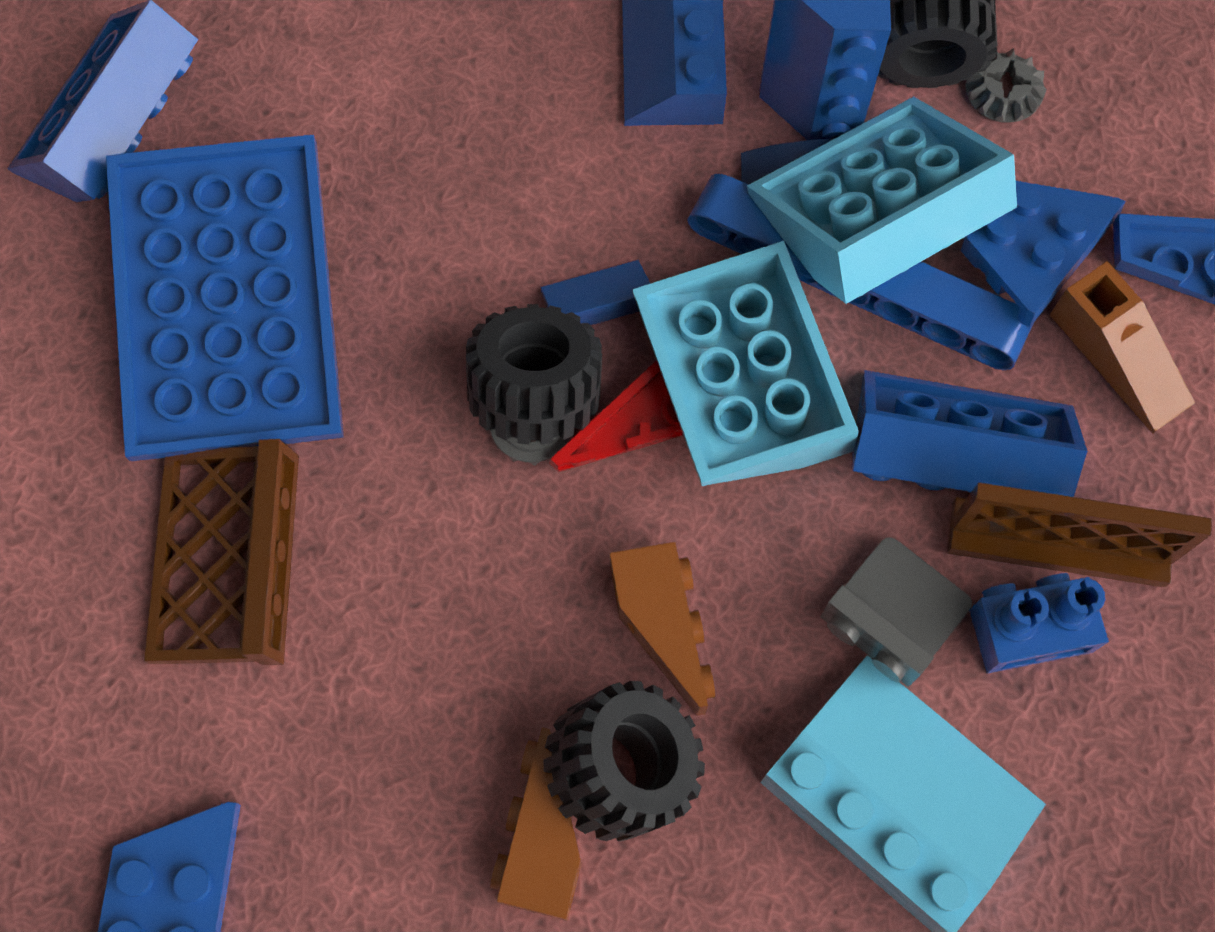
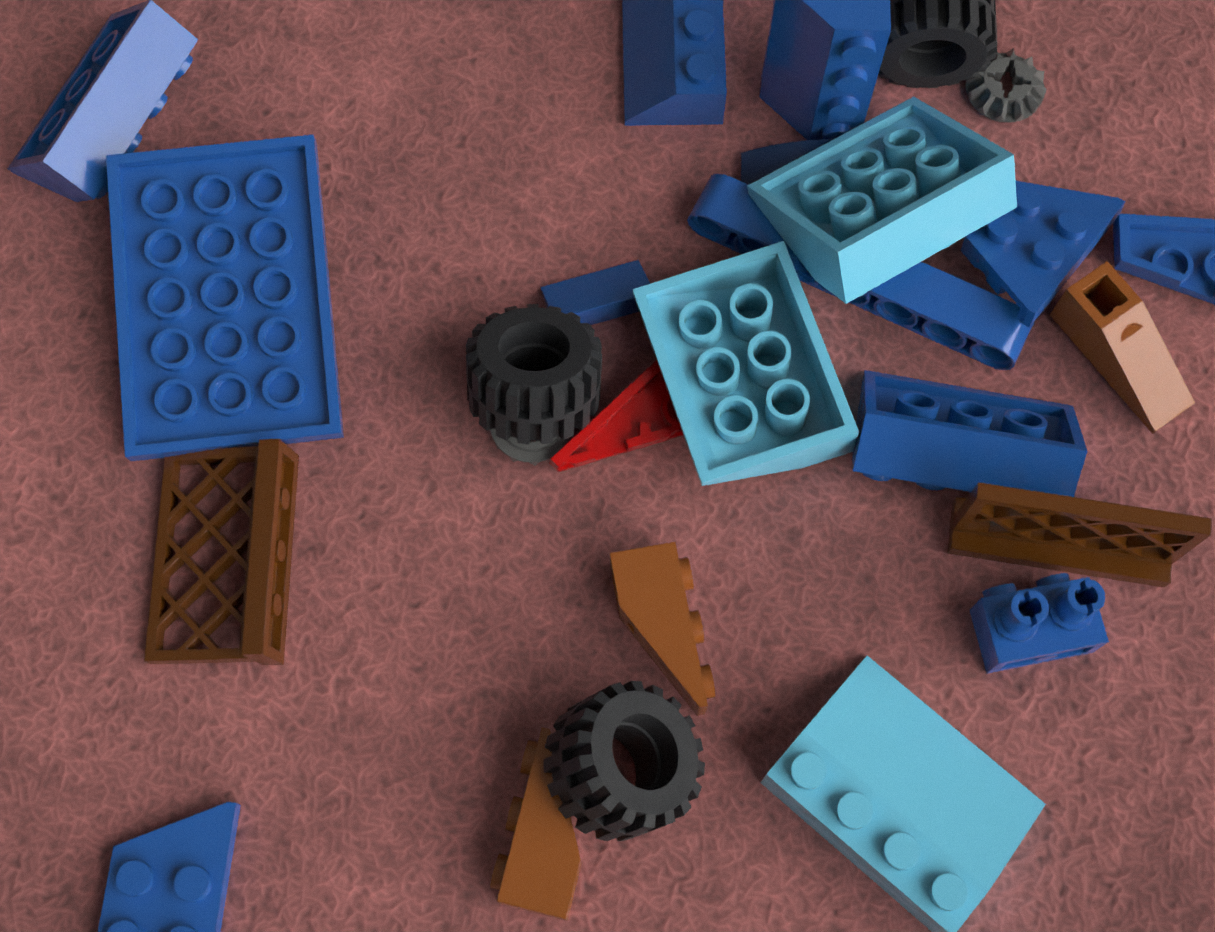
(897, 611): dark grey bracket -> none

